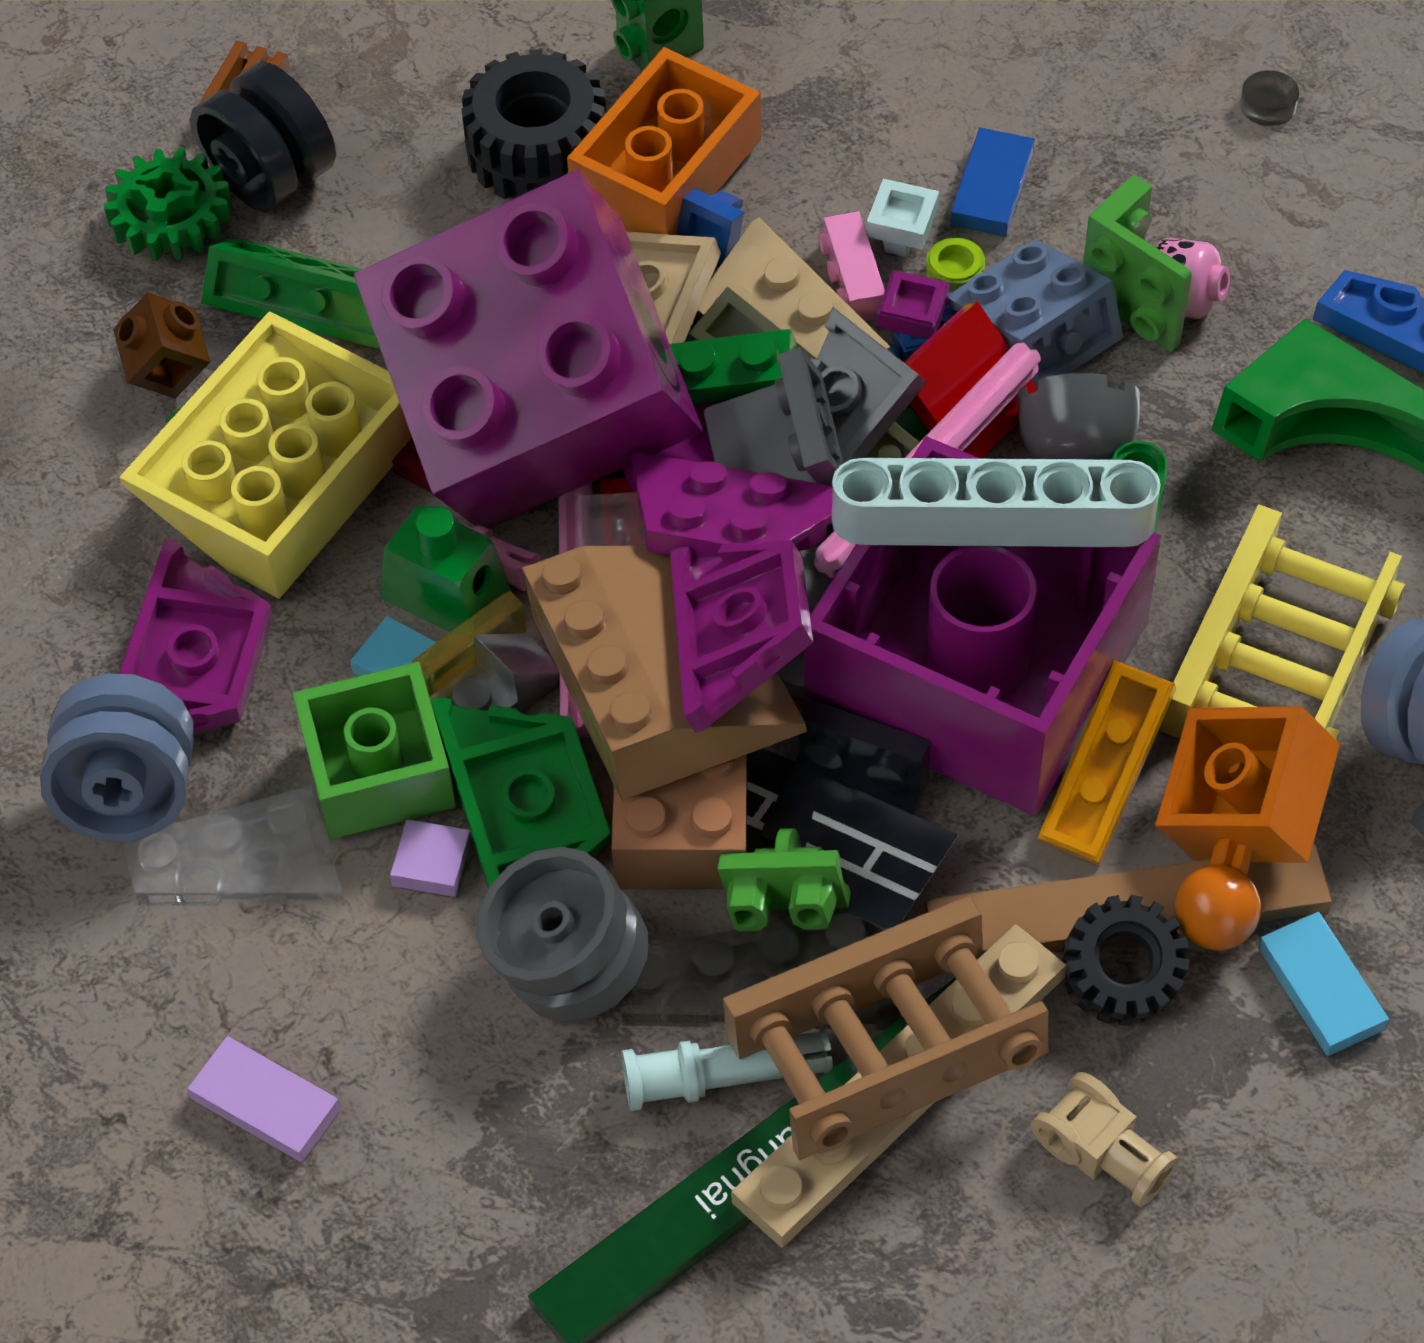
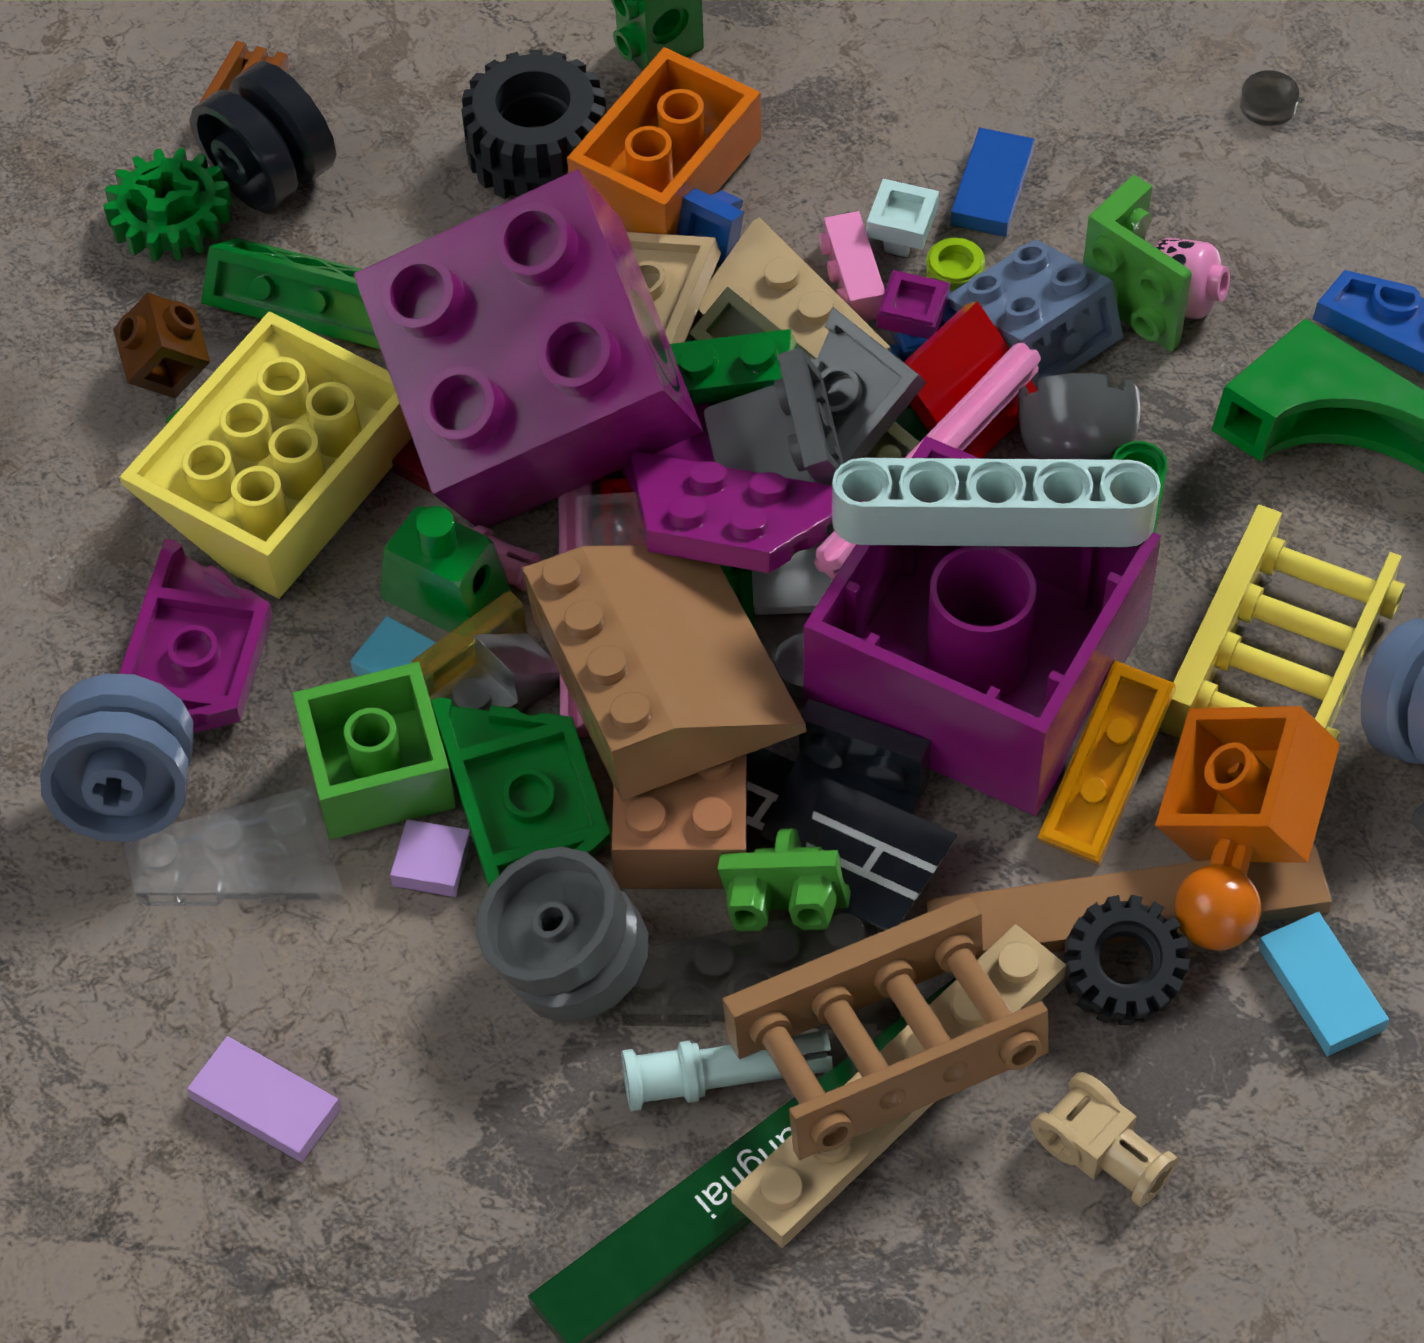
(736, 622): magenta wing -> none

